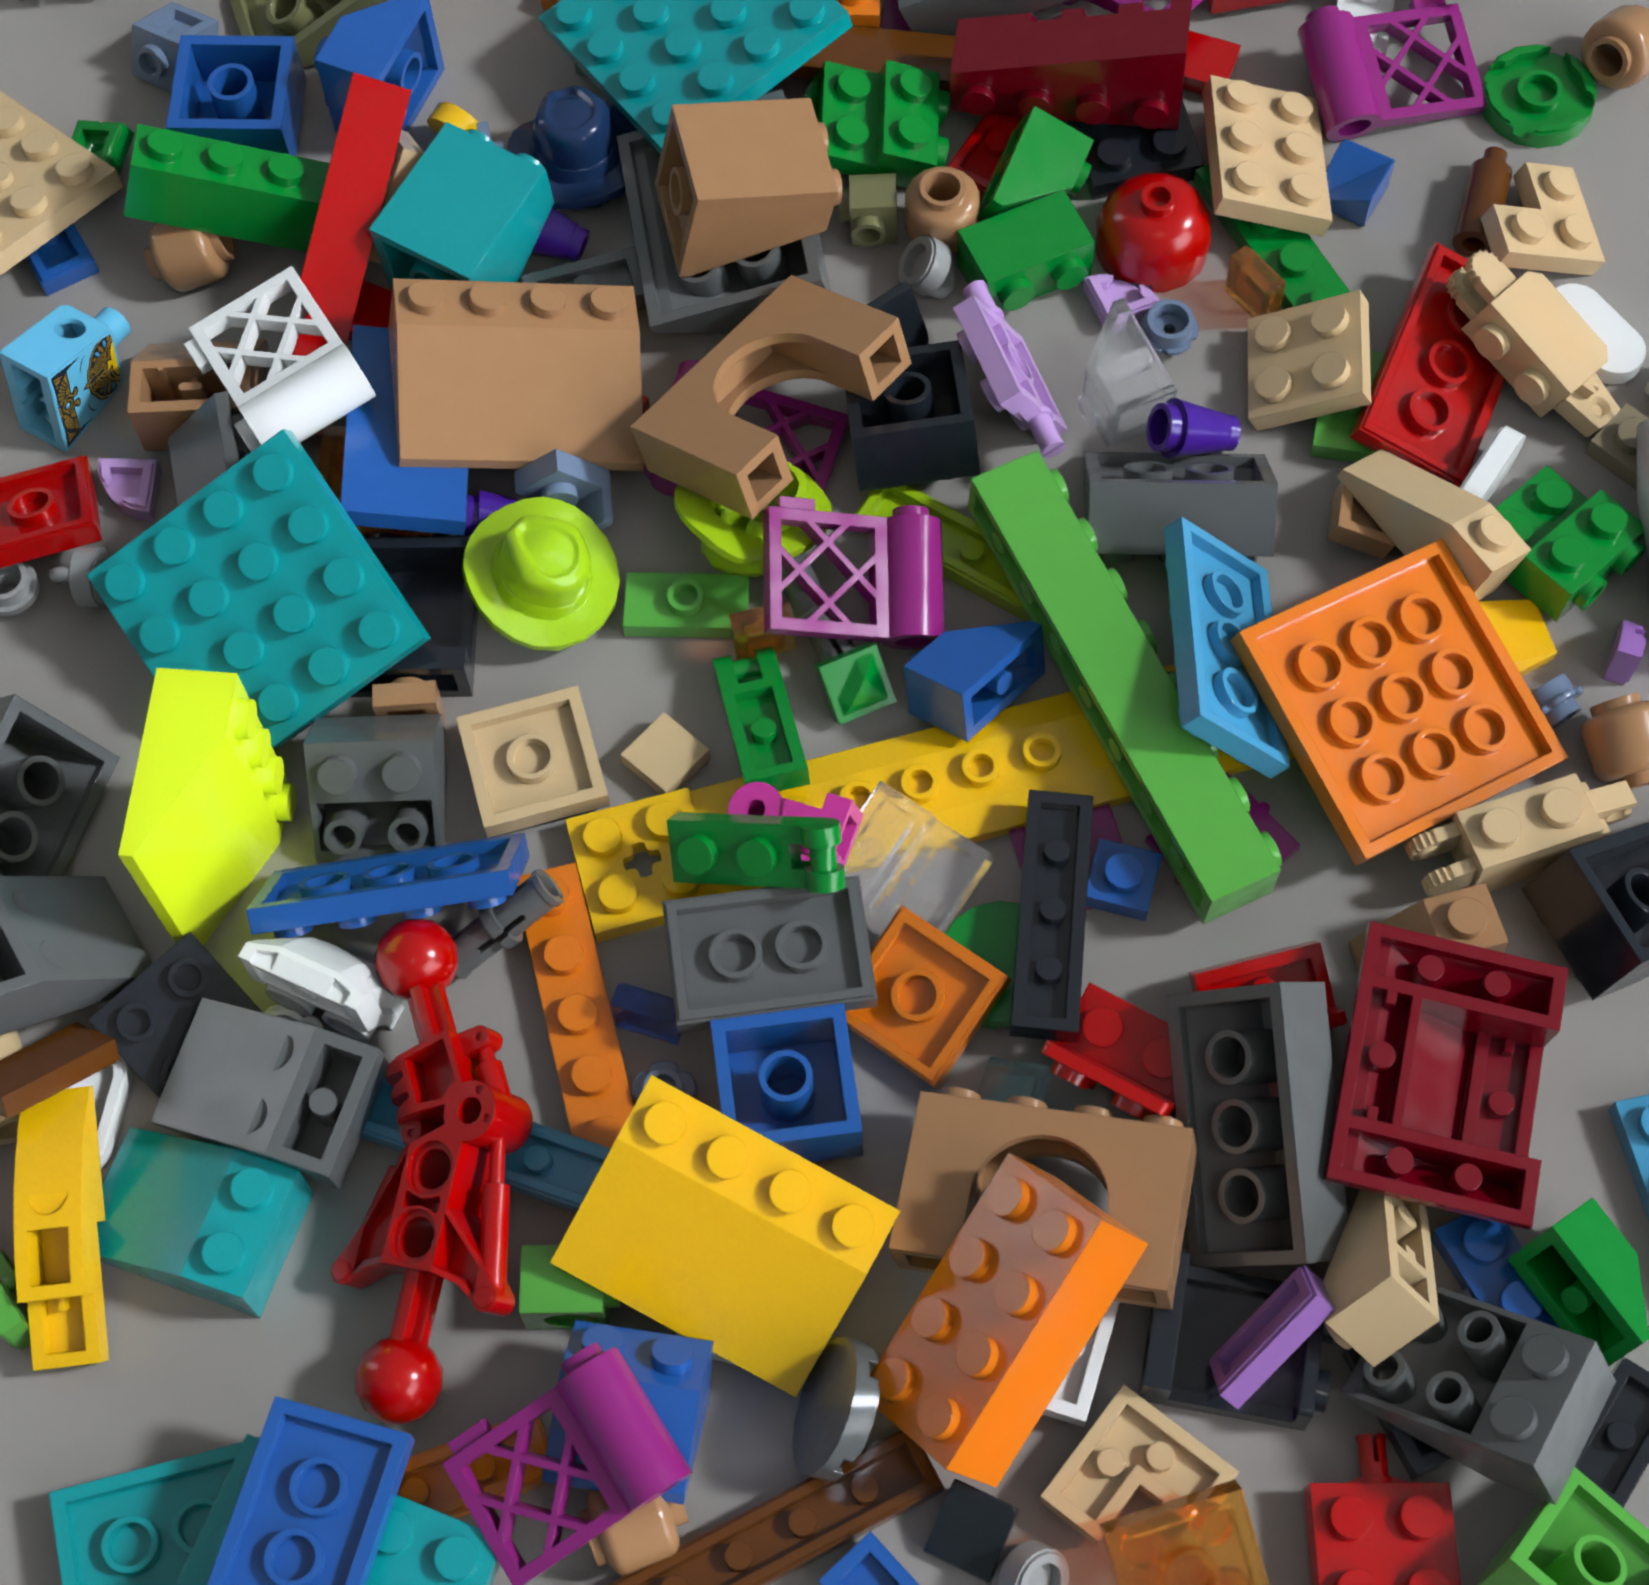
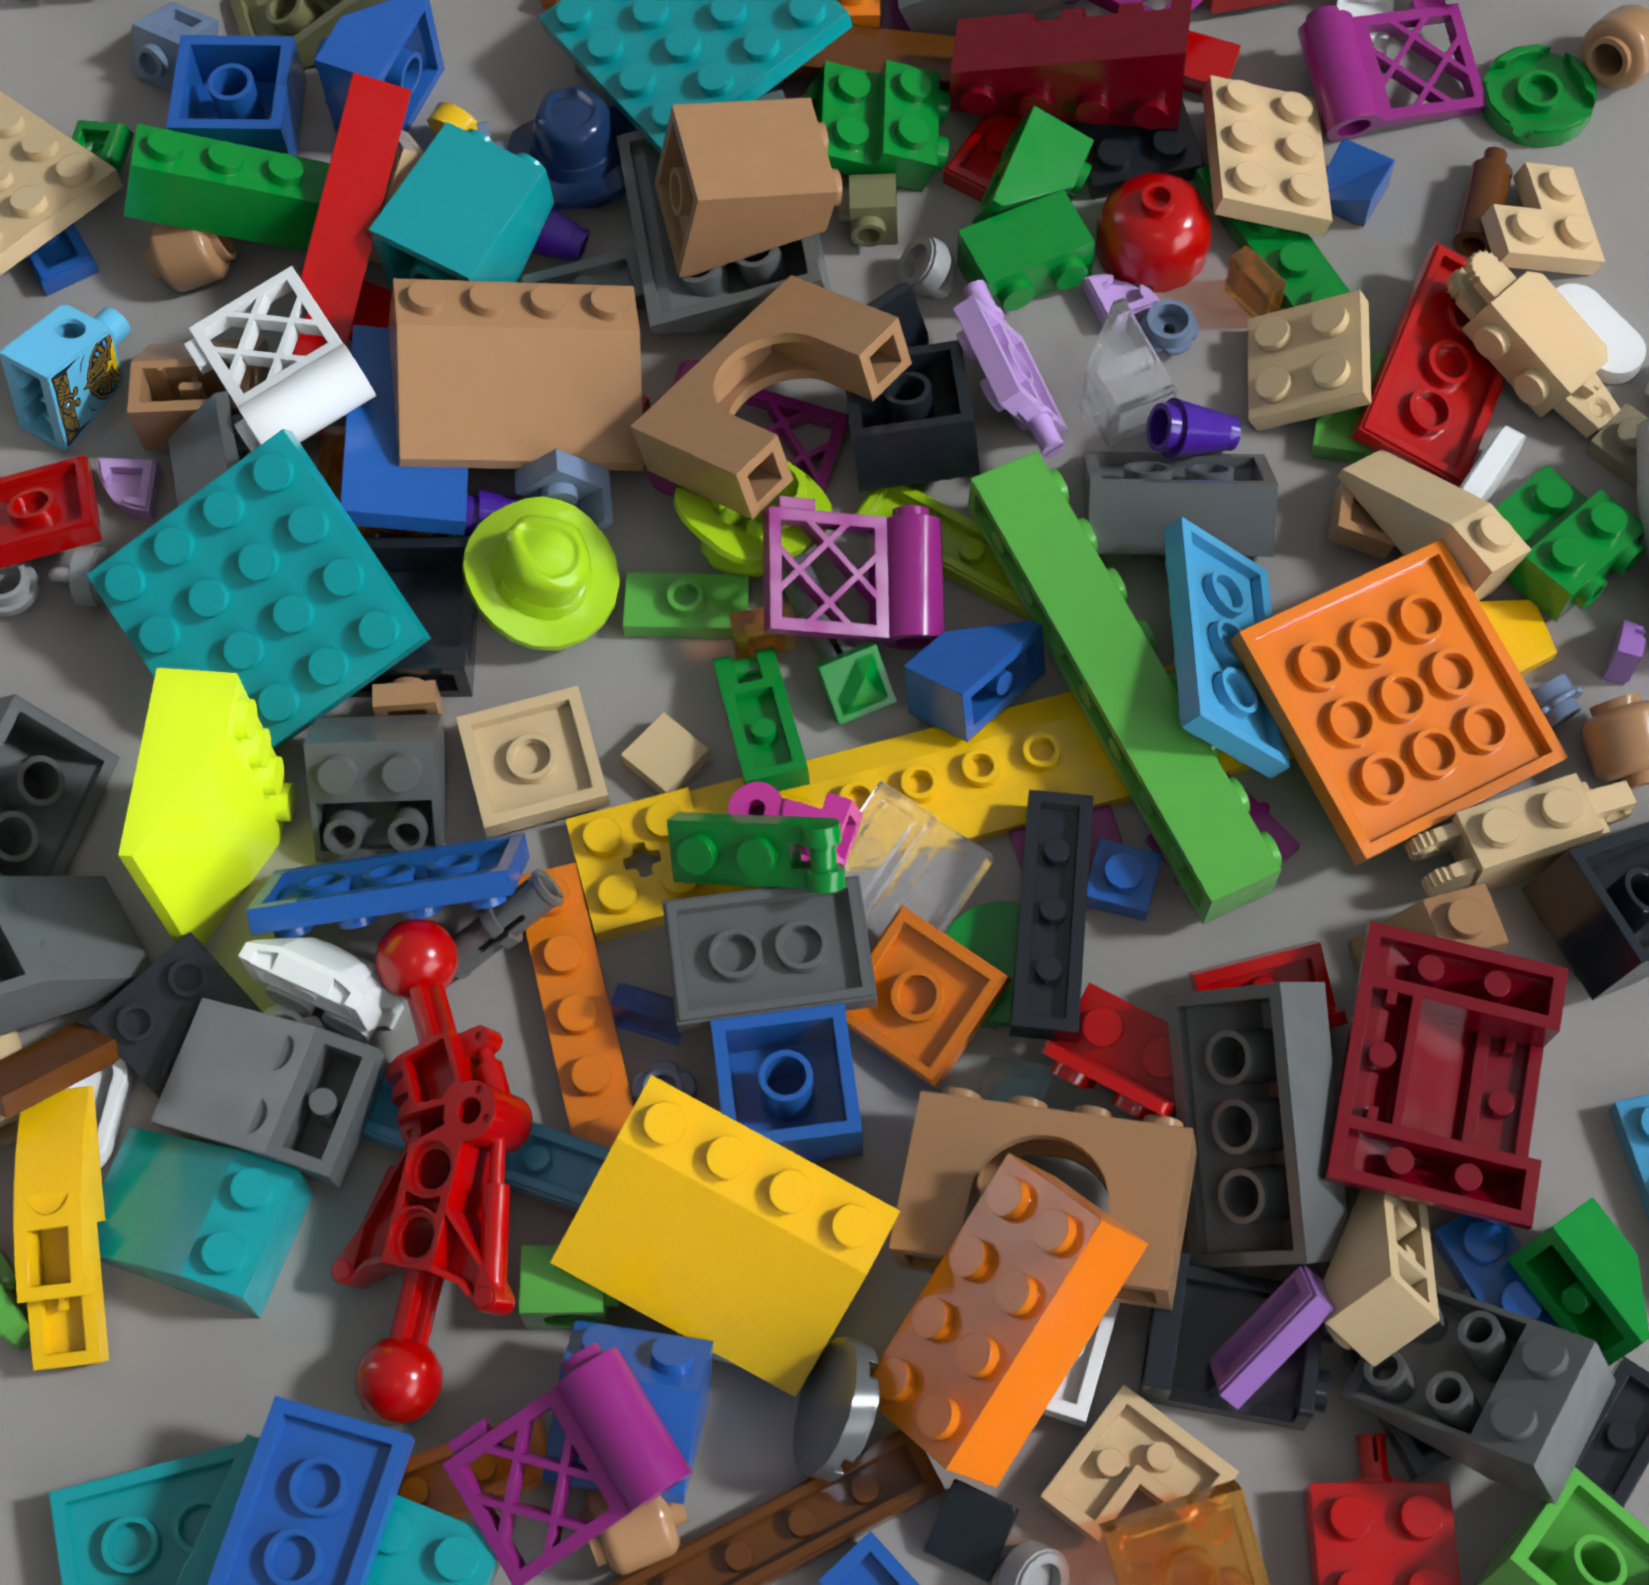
(941, 204): medium nougat head -> none

